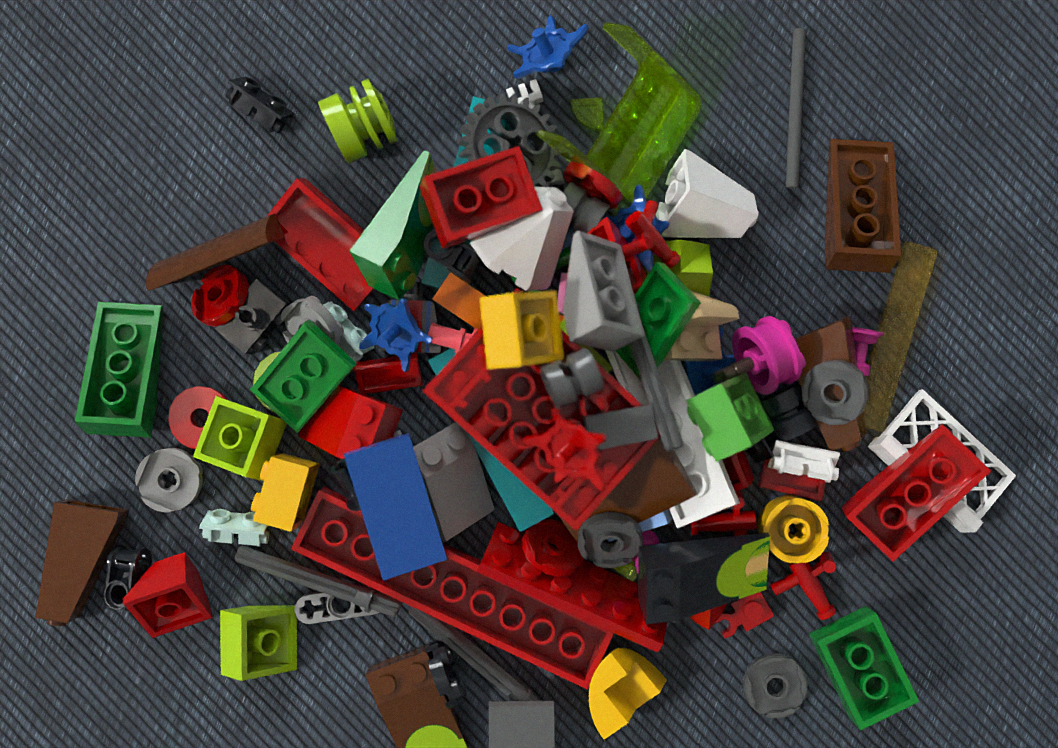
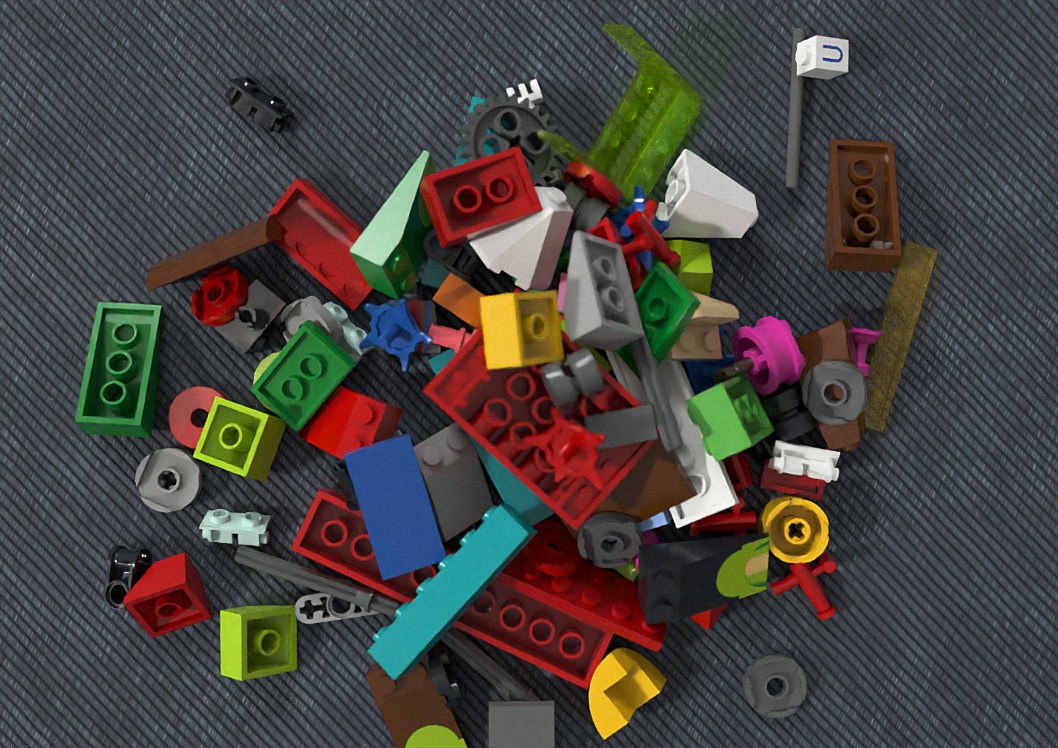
(75, 556): reddish brown slope -> none
(285, 491): yellow brick -> none
(358, 121): lime wheel -> none
(387, 374): red tile -> none
(451, 591): none -> teal brick
(547, 49): blue piece -> none
(588, 112): clear neon green tile -> none
(746, 611): red plate -> none
(822, 57): none -> white brick
(863, 667): green brick -> none
(890, 449): white fence -> none
(915, 491): red slope -> none

